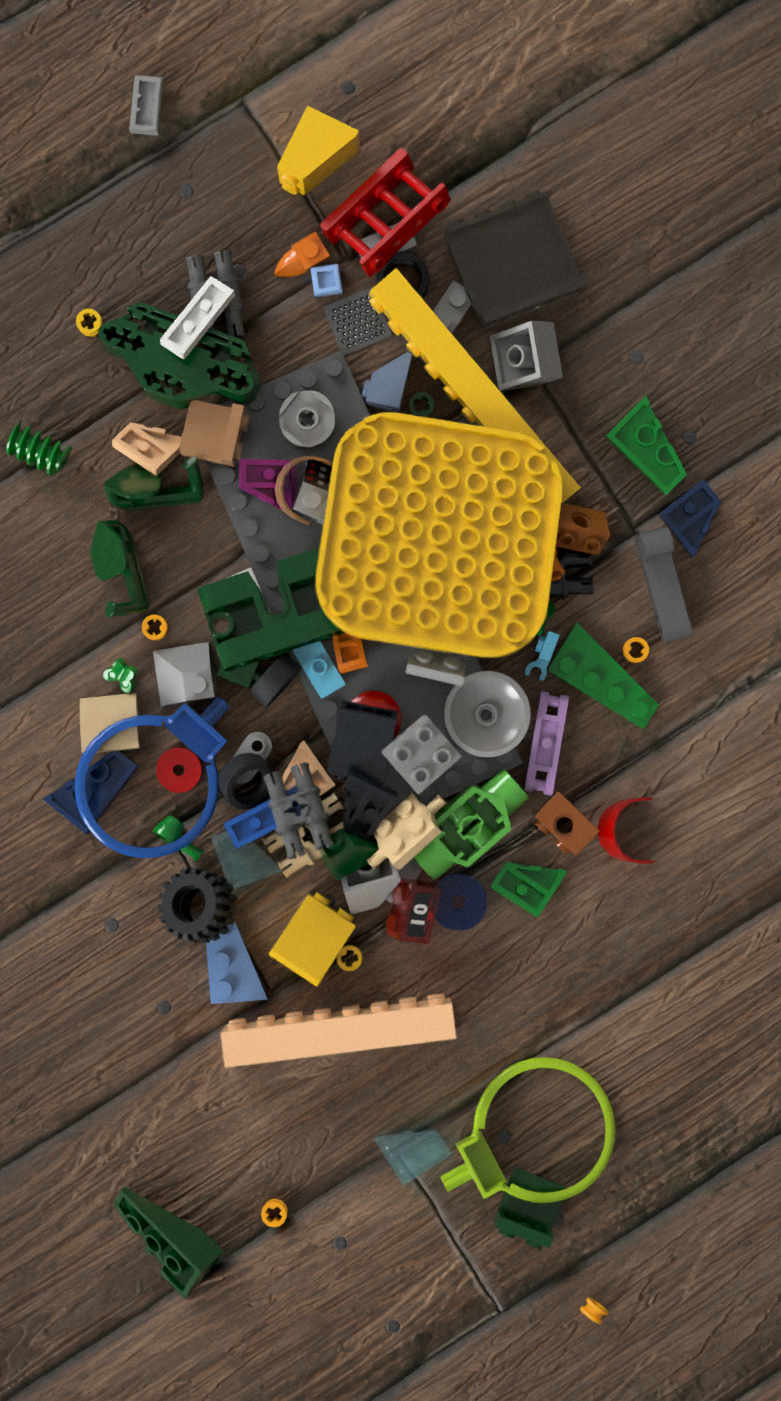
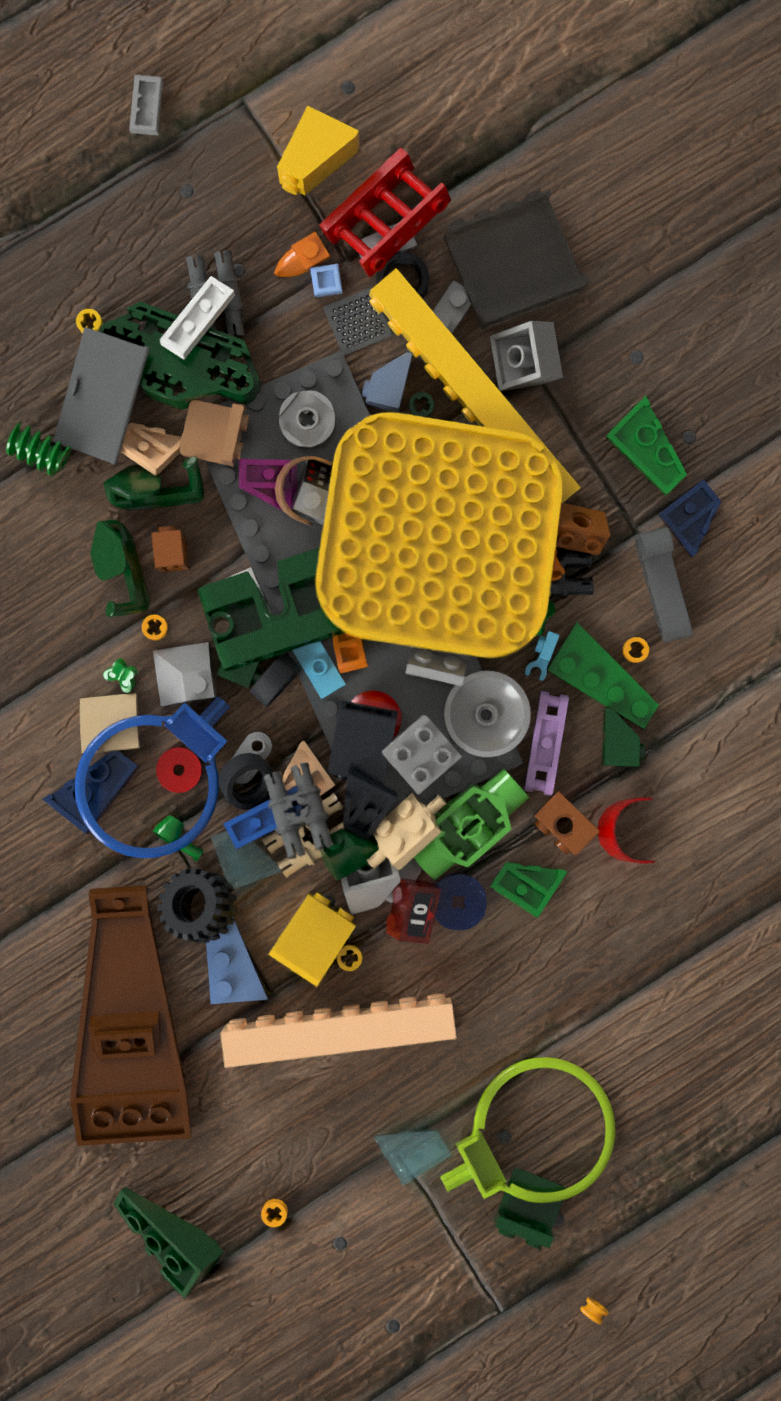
(104, 399): none -> dark grey container
(128, 1085): none -> reddish brown wing
(170, 550): none -> dark orange brick
(620, 743): none -> dark green slope

